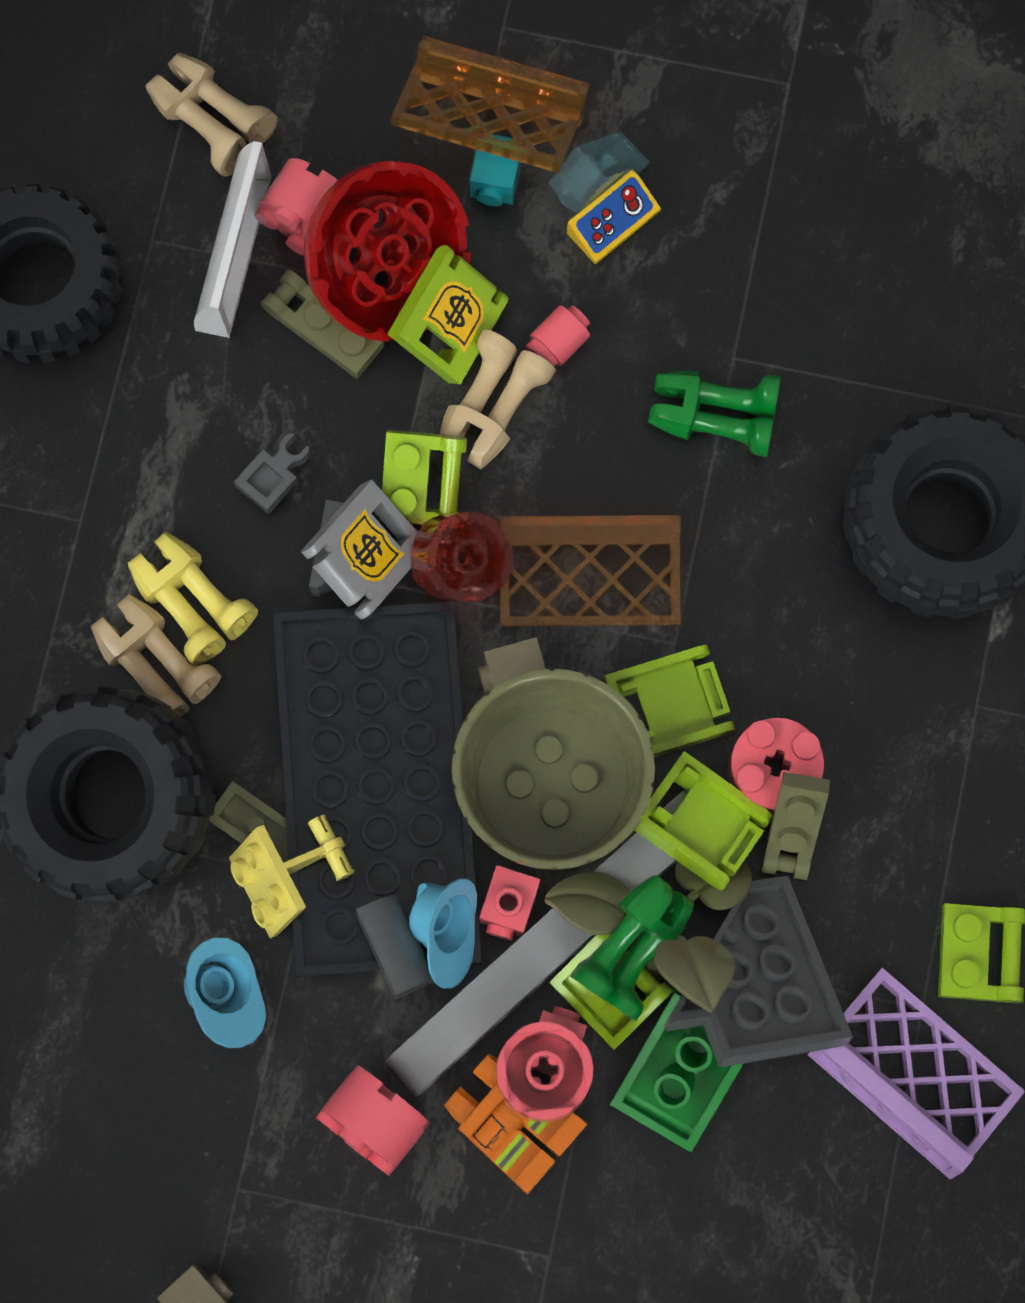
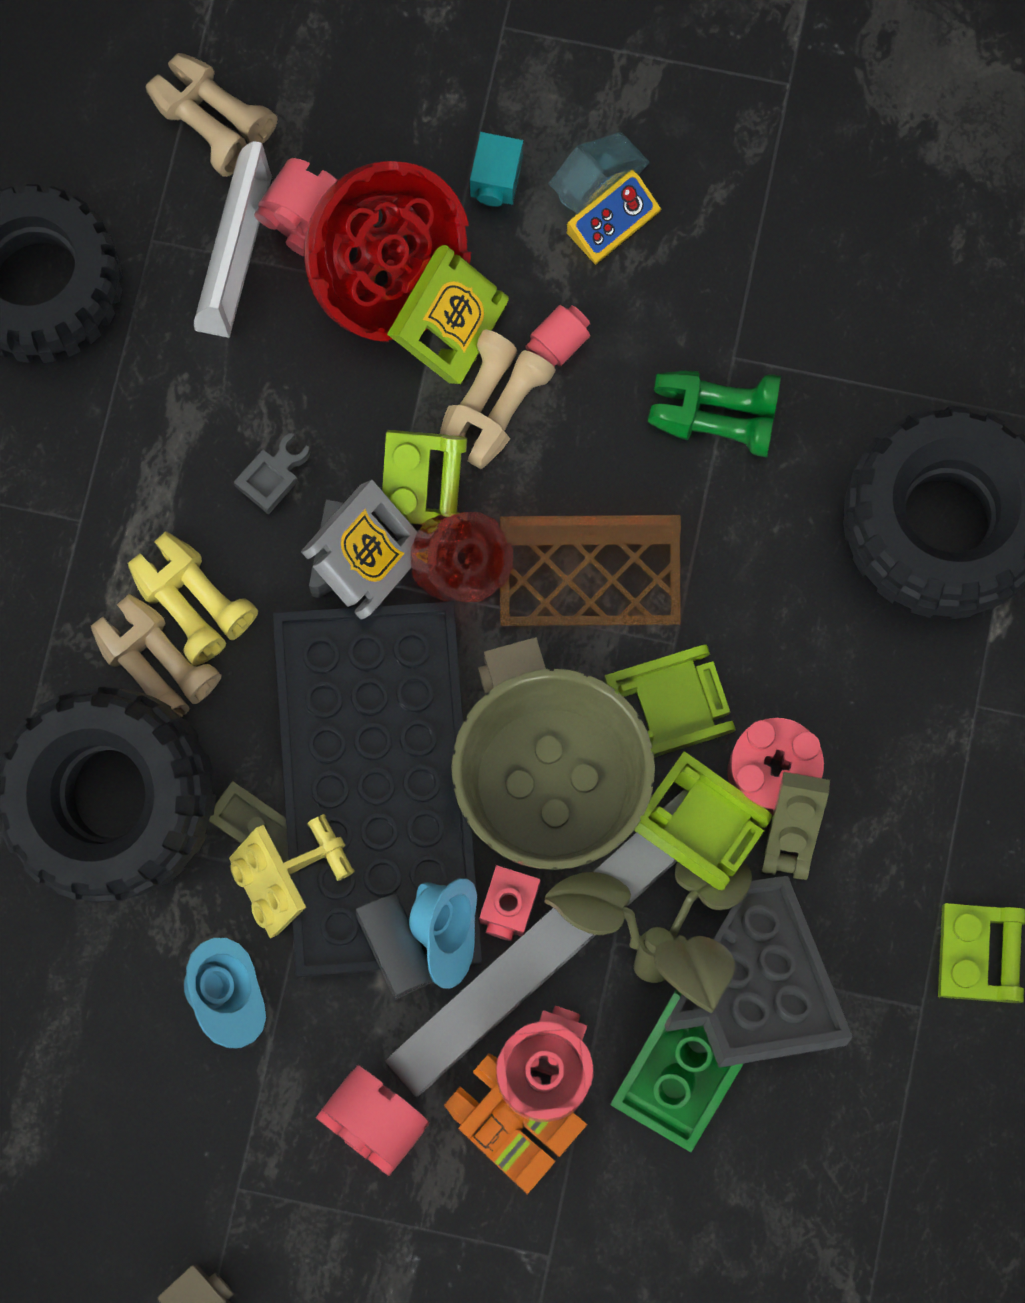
(317, 328): olive plate -> none
(497, 84): clear orange fence -> none
(601, 1015): lime plate -> none
(649, 910): green piece -> none
(900, 1109): lavender fence -> none

